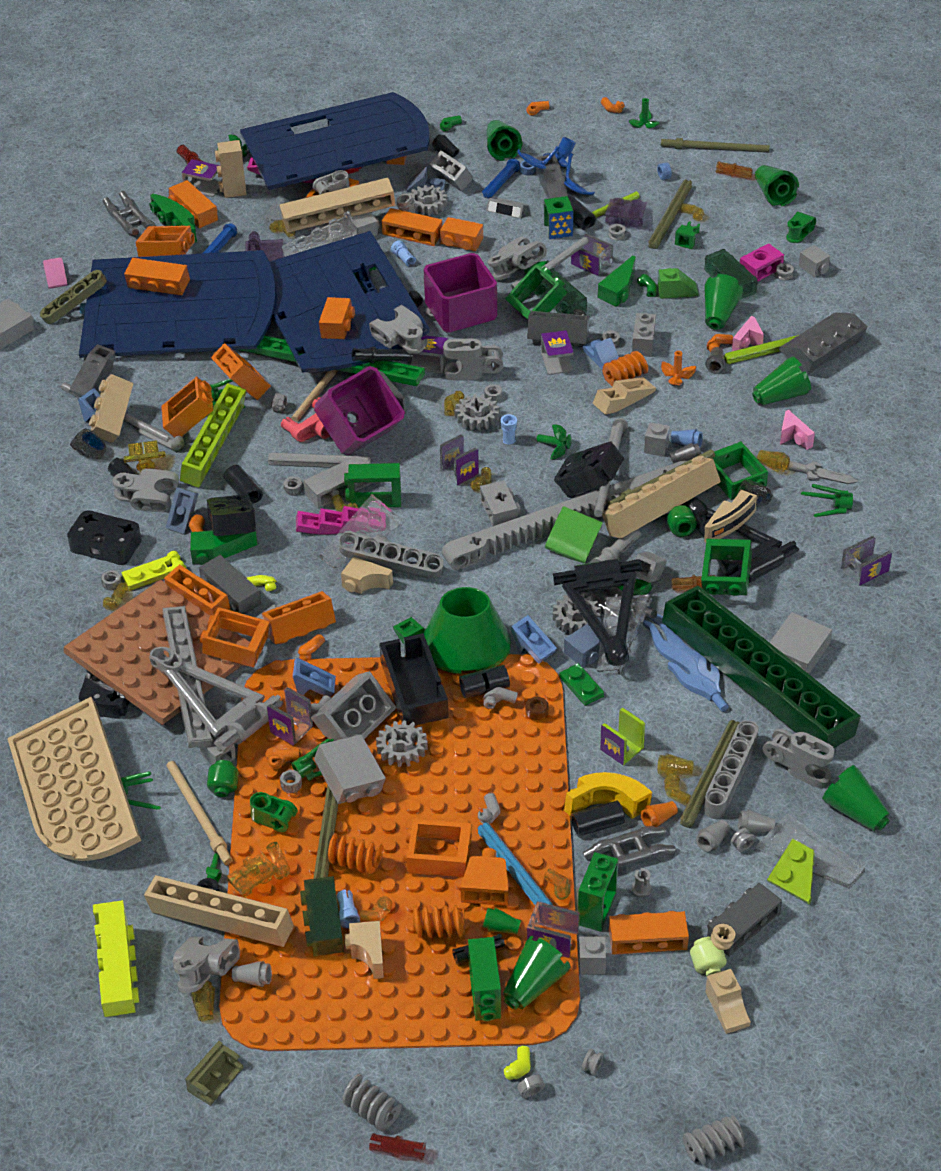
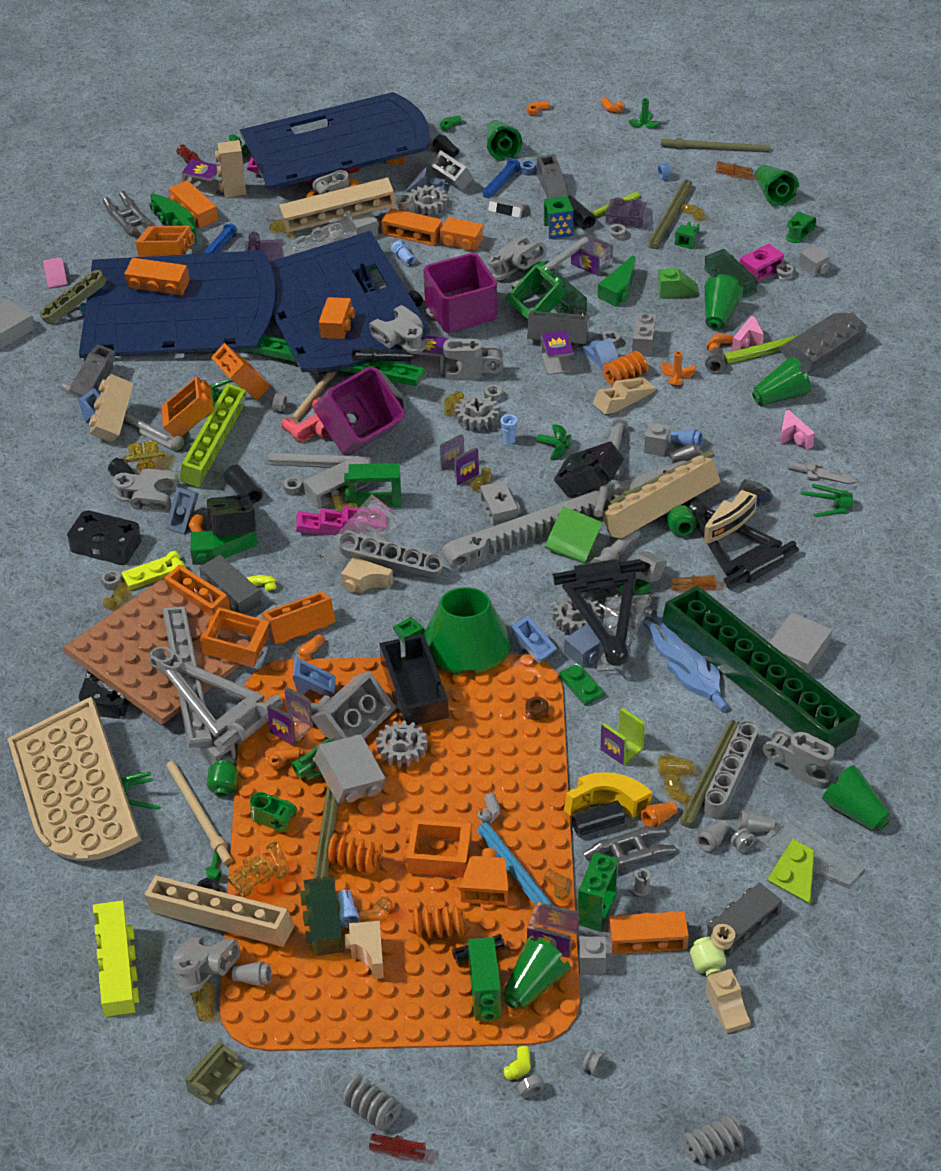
(89, 444): clear smoke rock -> none
(290, 787): light grey axle -> none
(484, 681): black pin -> none
(498, 694): light grey arm -> none
(499, 921): green cone -> none
(563, 151): blue plant -> none
(651, 285): green arm -> none
(727, 550): green window -> none
(736, 454): green window -> none
(775, 460): clear yellow cone -> none
(869, 570): clear piece -> none

